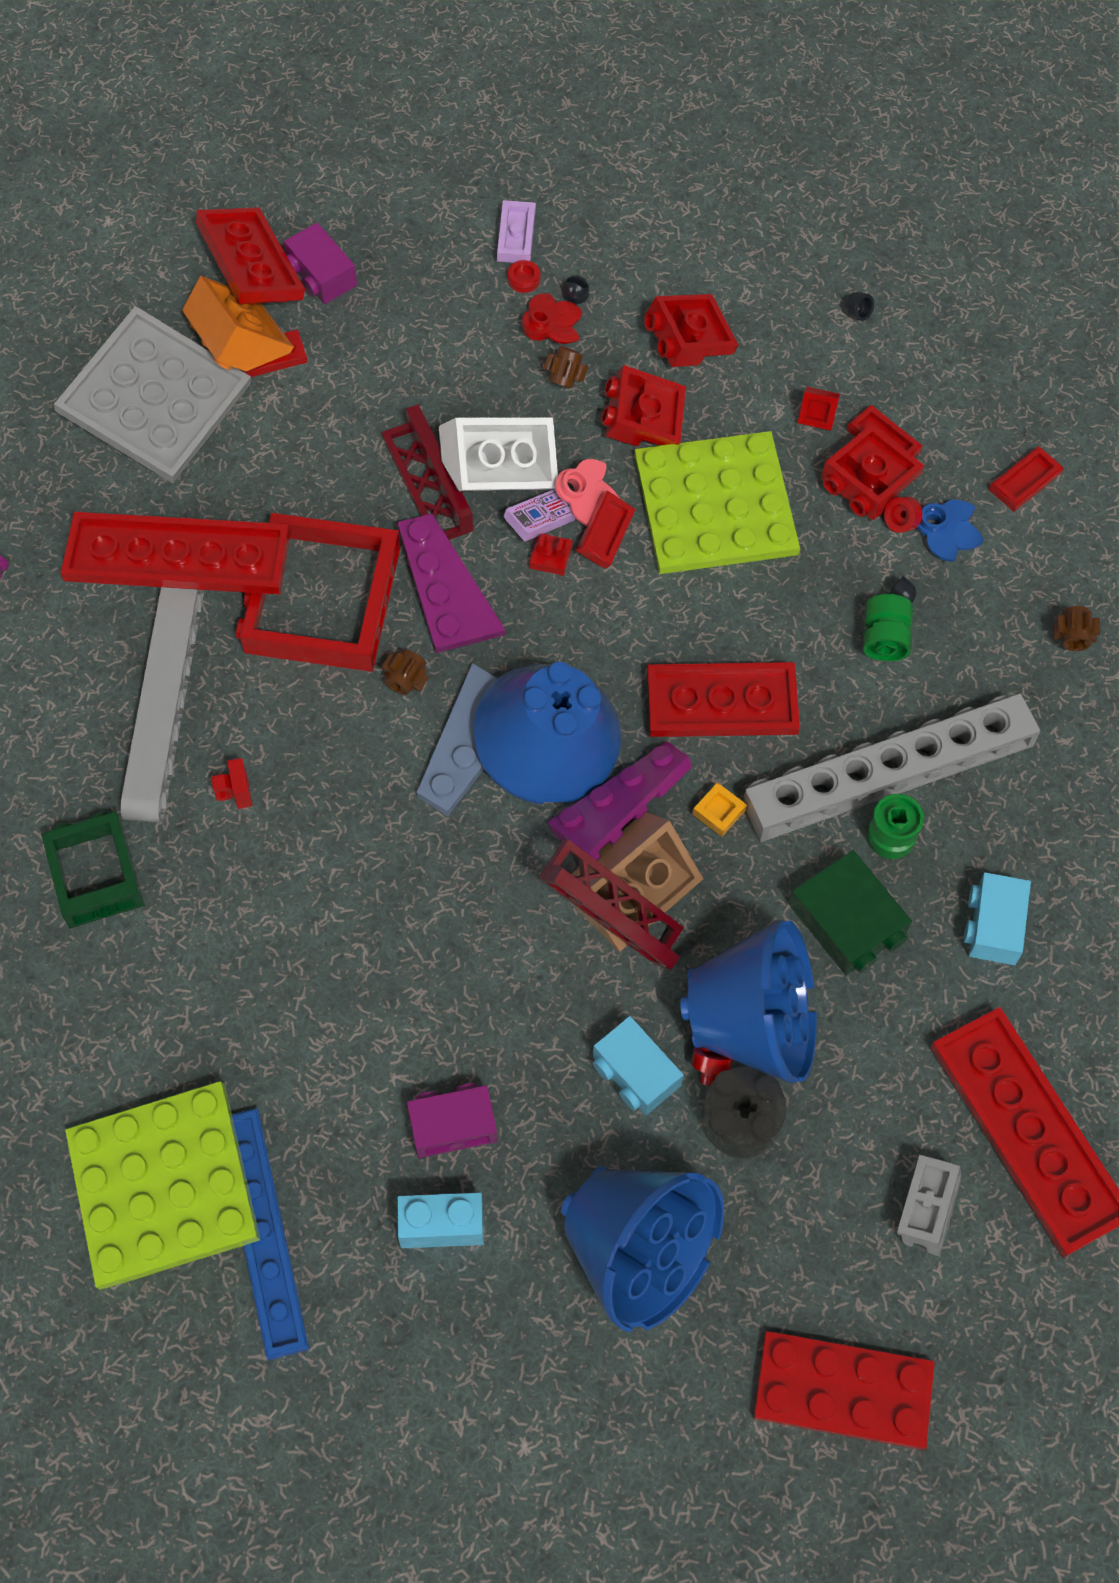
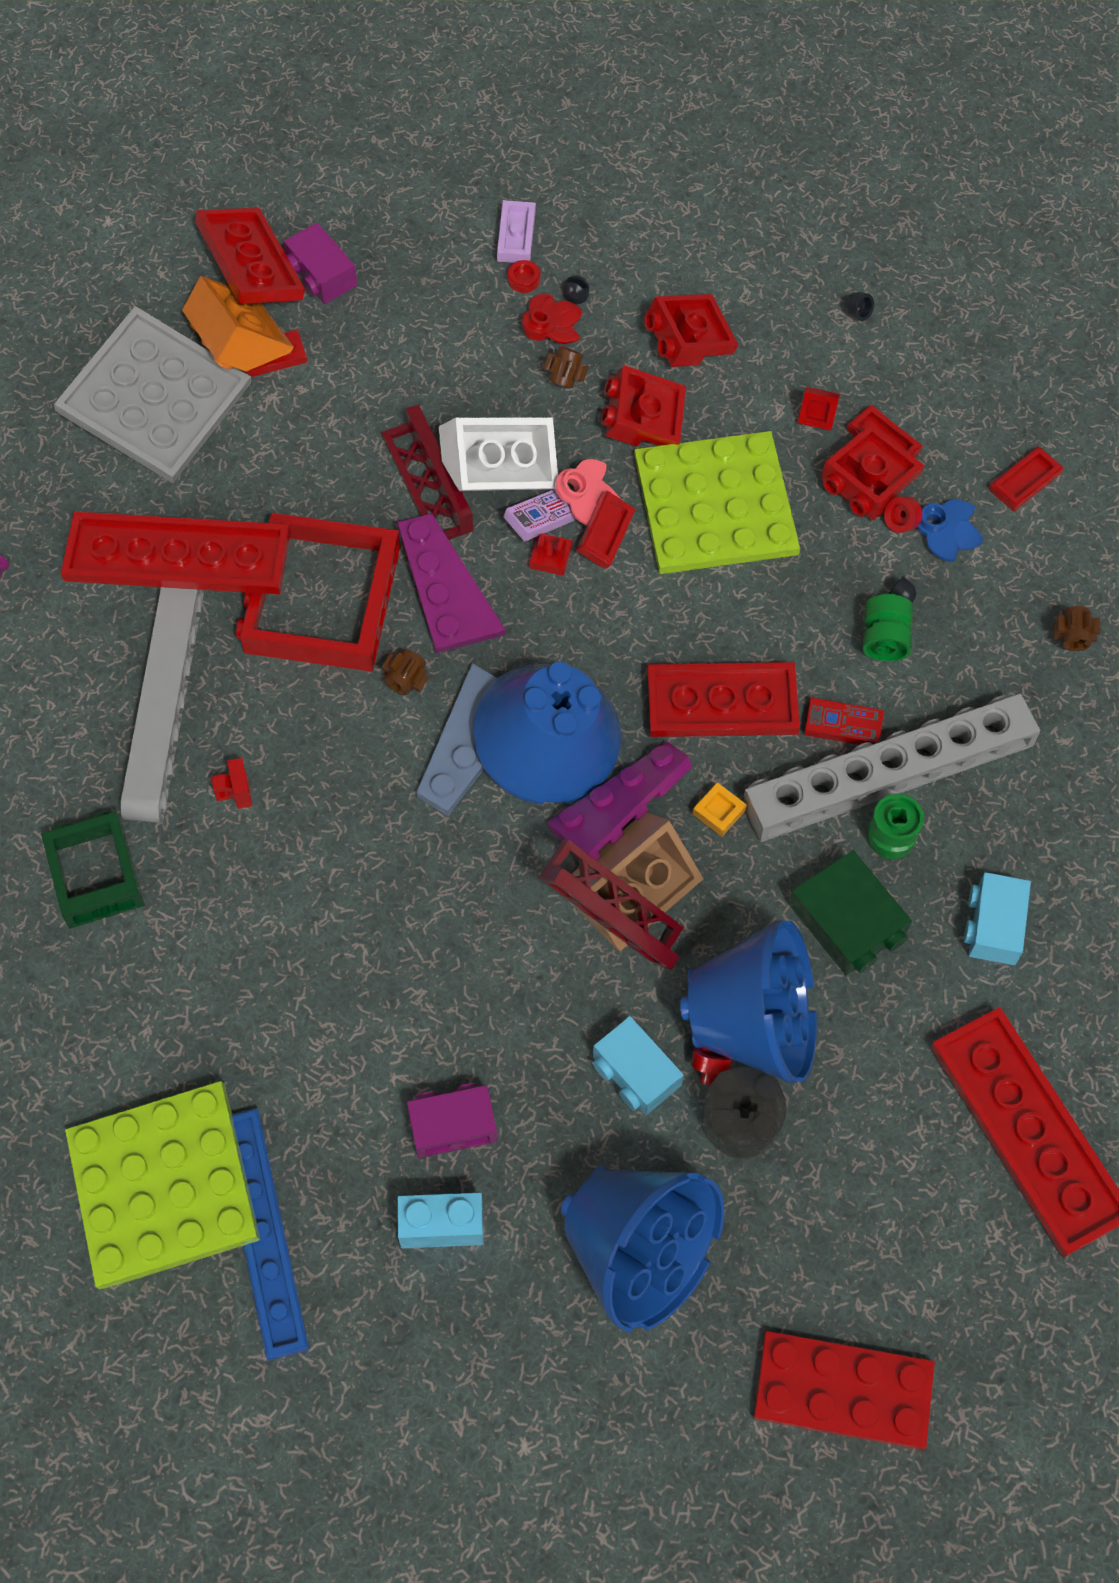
(843, 722): none -> red tile
(930, 1204): light grey hinge -> none

